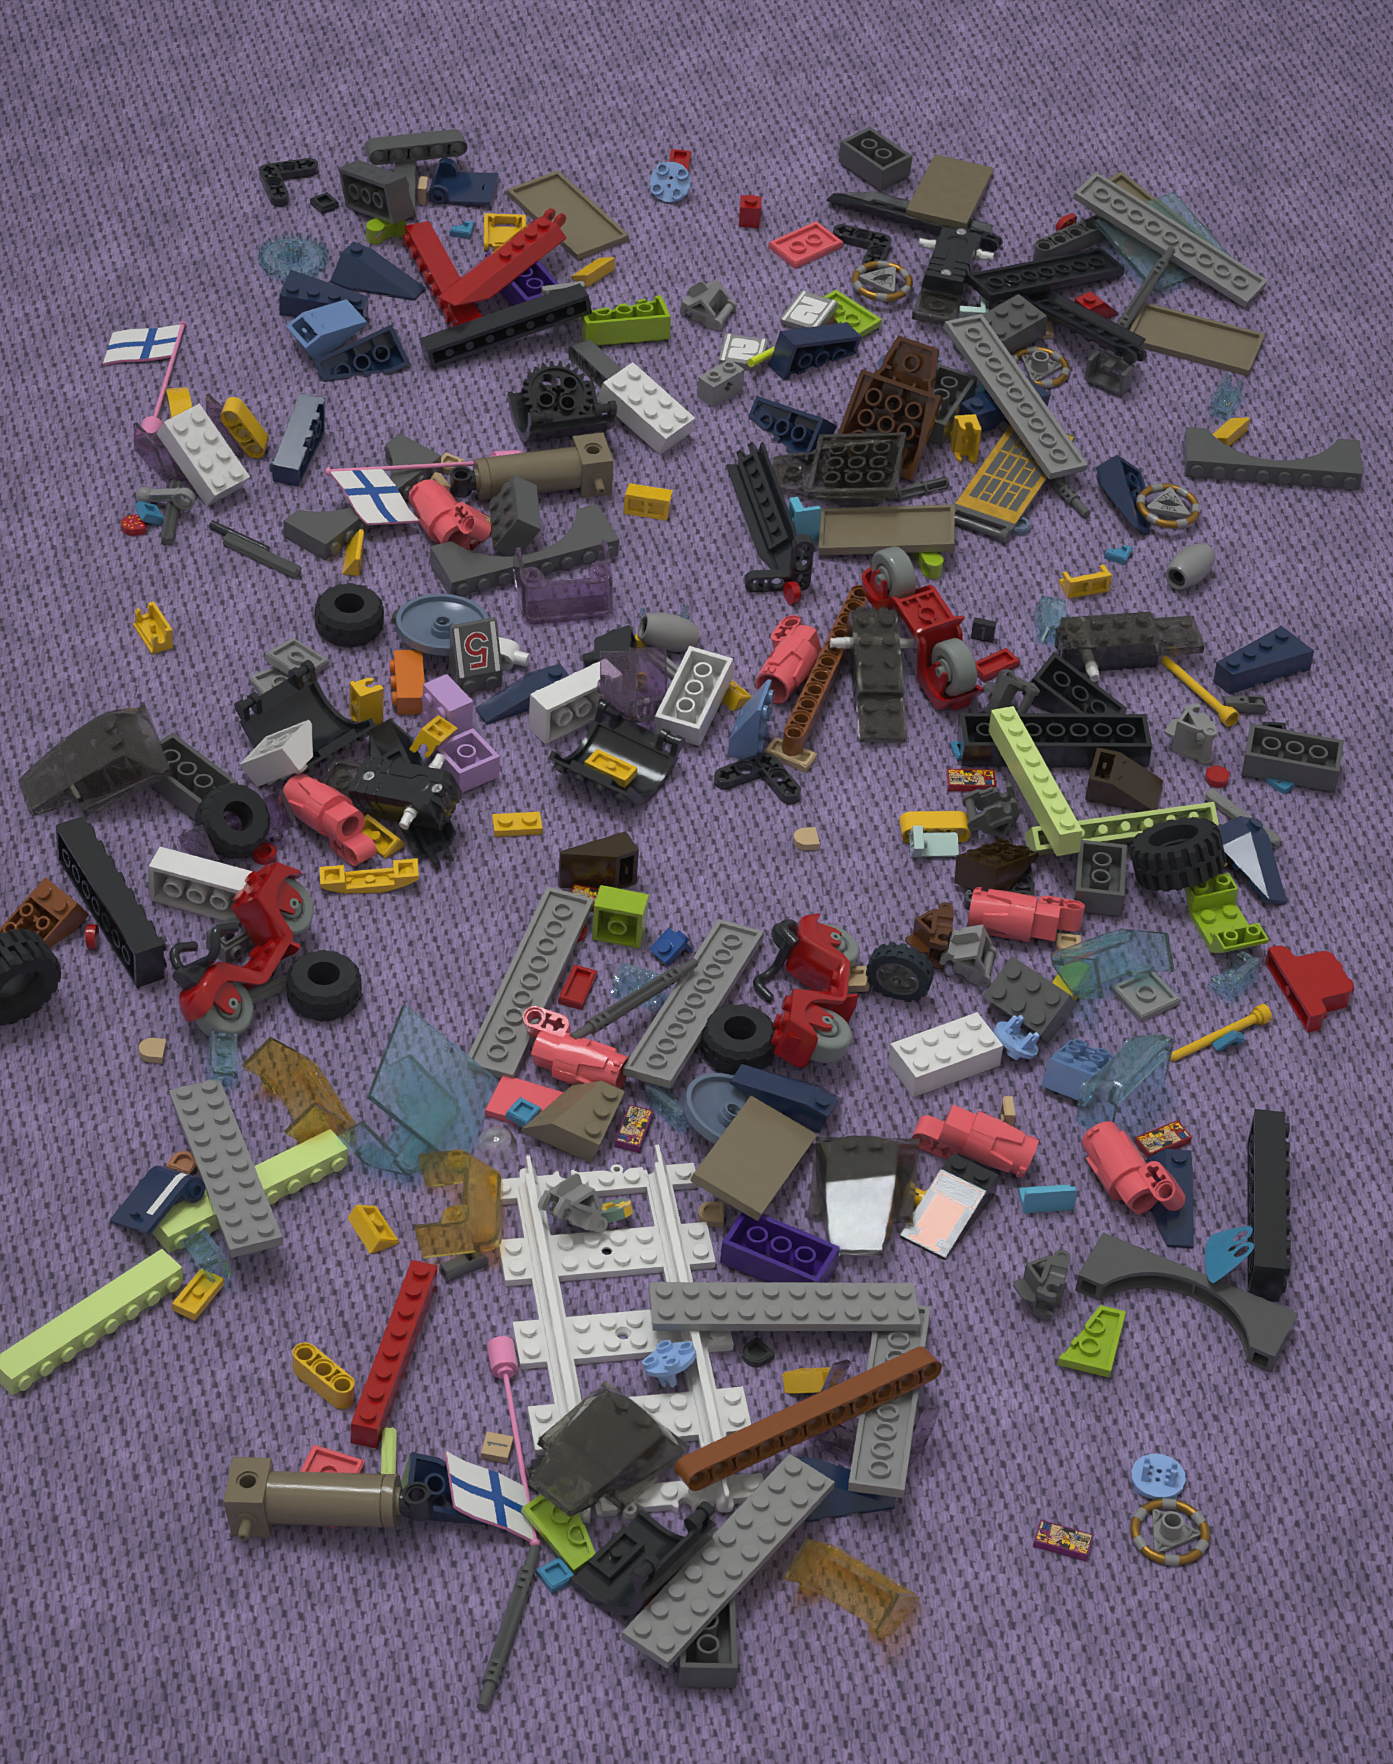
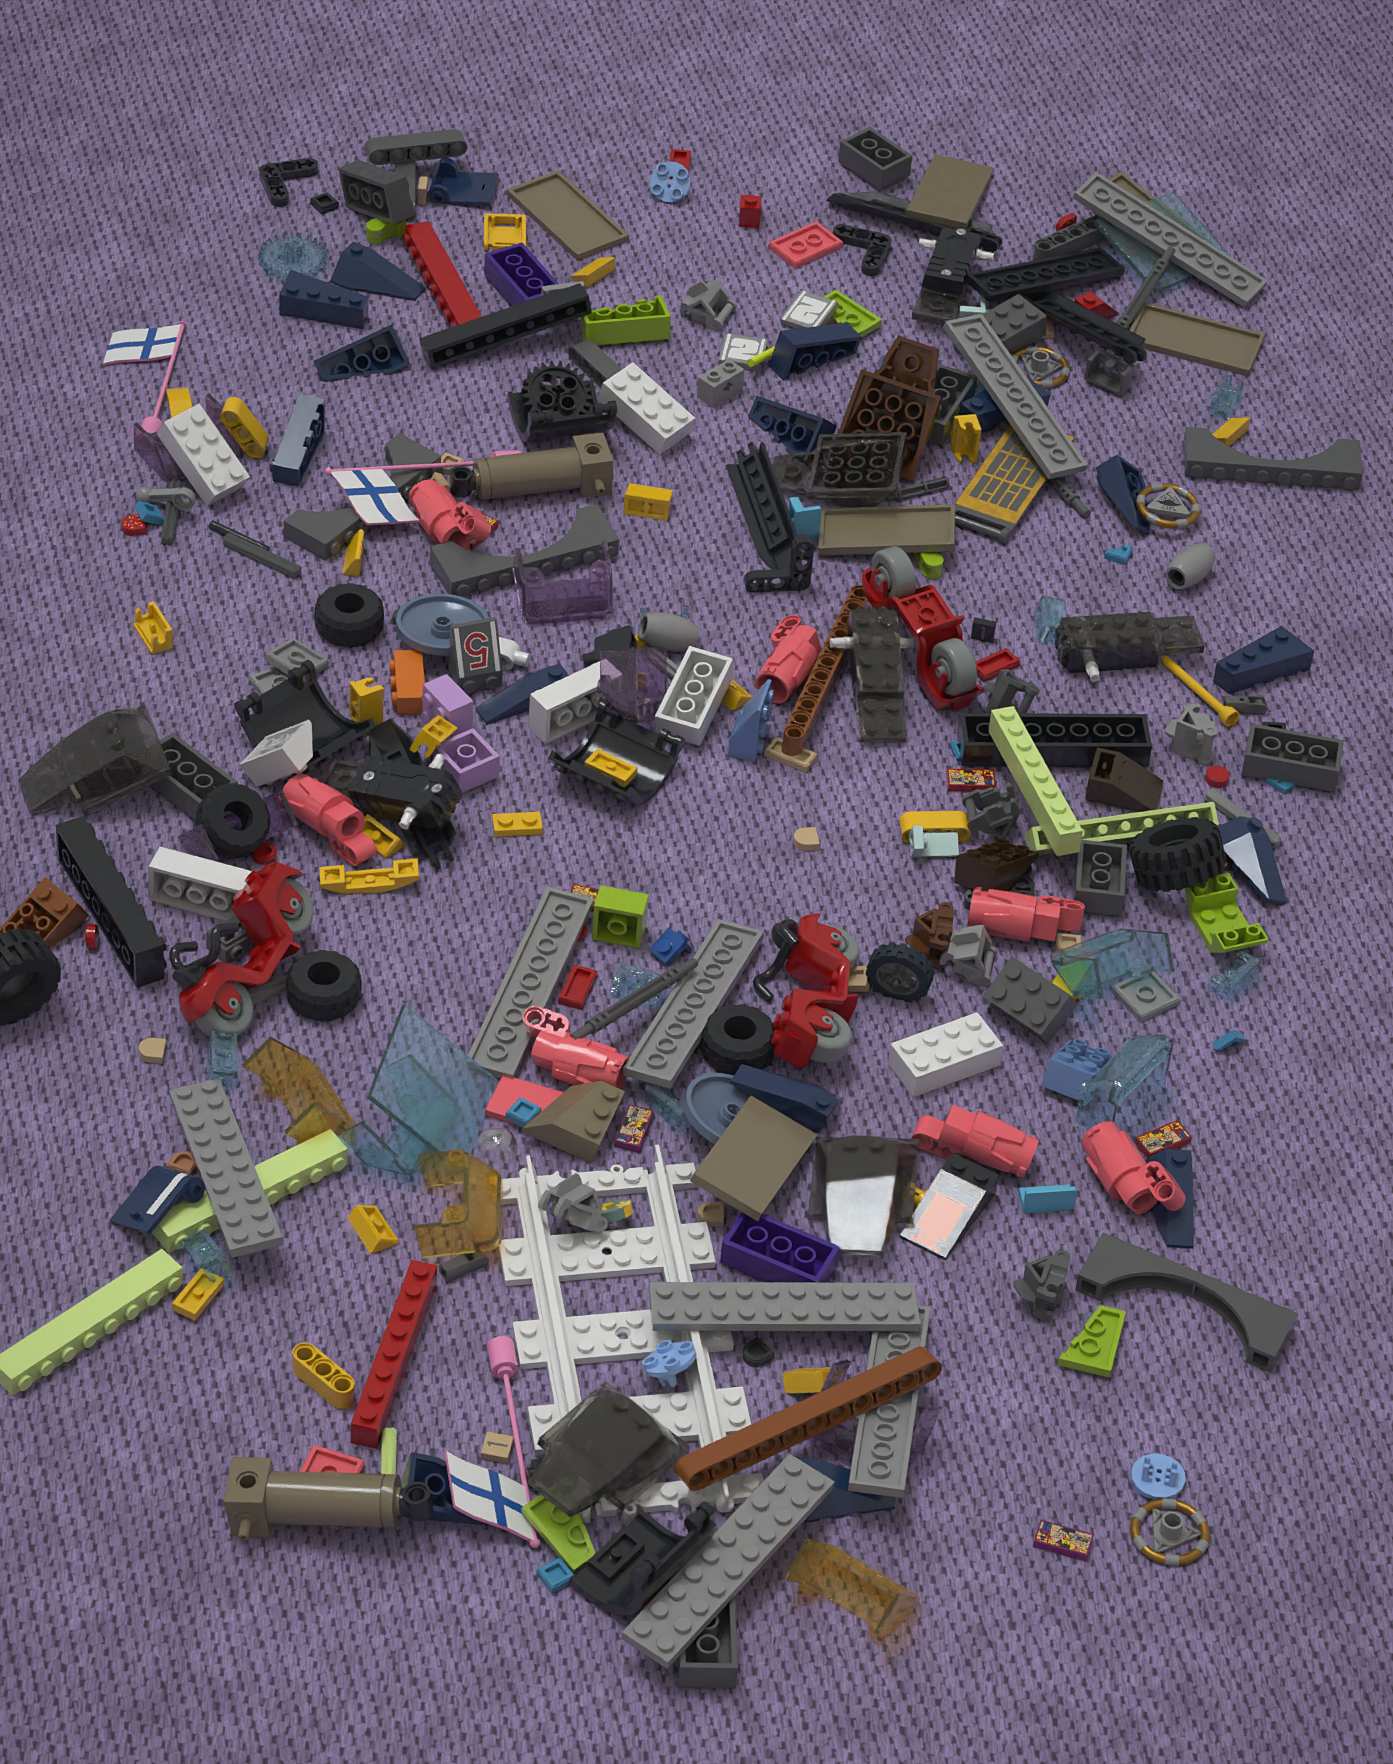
(326, 327): medium blue slope -> none
(462, 231): dark azure tile -> none
(507, 261): red hinge -> none
(508, 1628): dark grey axle -> none
(514, 516): dark grey brick -> none
(600, 862): dark brown slope -> none
(759, 769): black beam -> none
(792, 592): red tile -> none
(881, 280): piece -> none
(1007, 1110): tan tile -> none
(1015, 1039): light blue plate -> none
(1022, 527): sand blue tile -> none
(1071, 692): black slope -> none
(1086, 584): yellow hinge -> none
(1218, 1258): dark azure piece -> none
(1259, 1015): yellow piece -> none
(1268, 1204): black brick -> none
(1310, 983): red brick -> none

